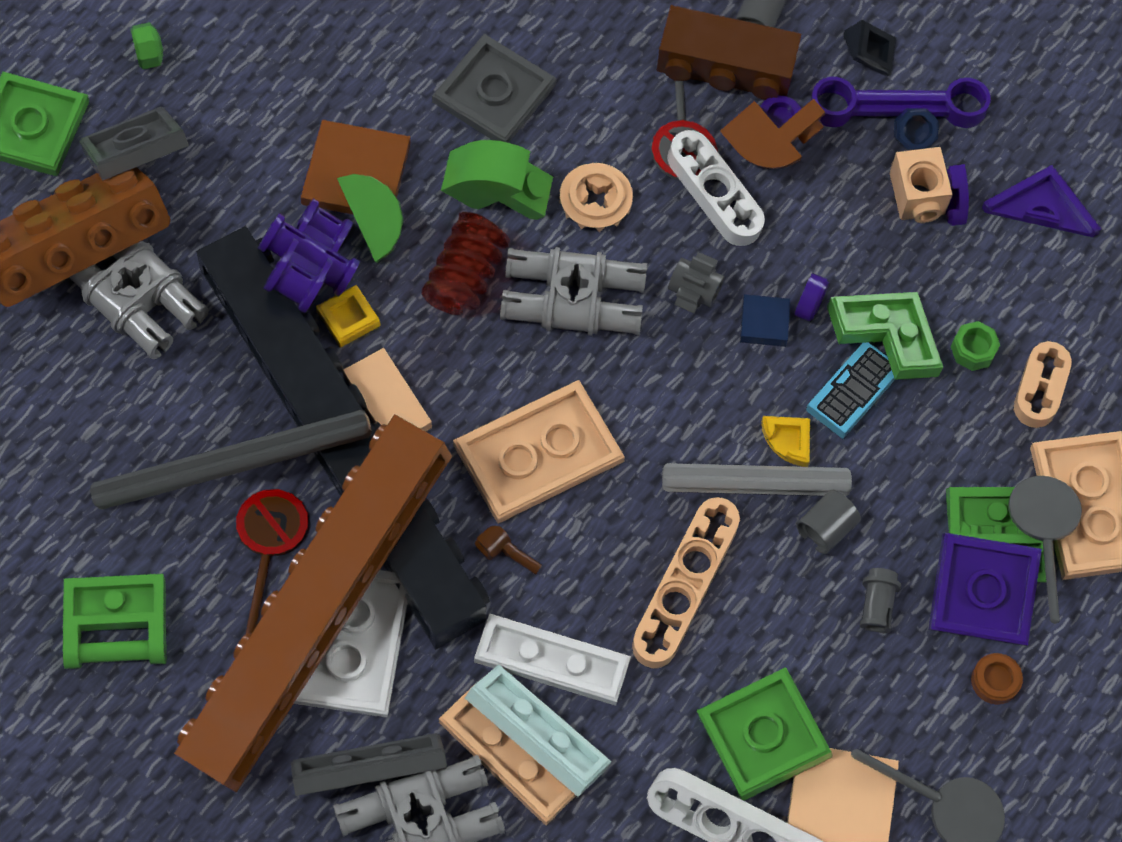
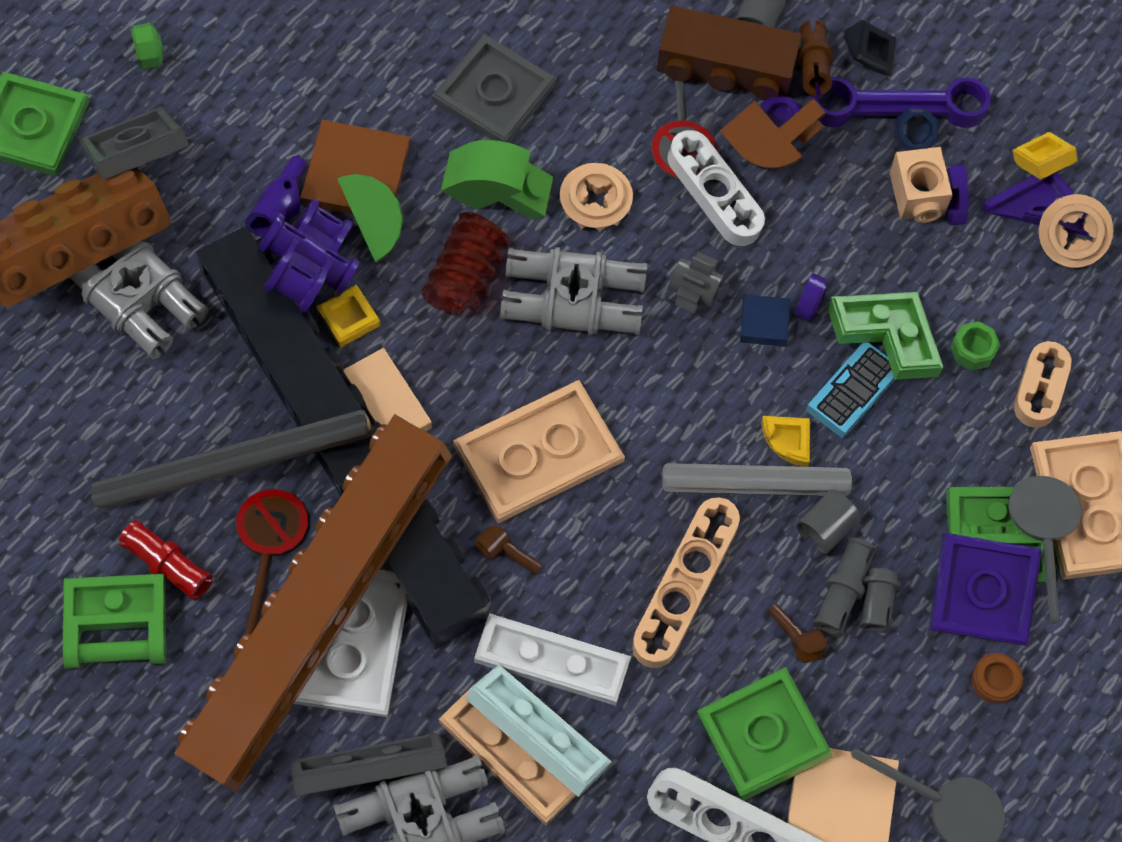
(165, 559): none -> red pin
(277, 197): none -> dark purple piece
(807, 646): none -> reddish brown hand
(815, 57): none -> reddish brown pin
(845, 587): none -> dark grey pin
(1045, 155): none -> yellow tile
(1081, 251): none -> light nougat gear

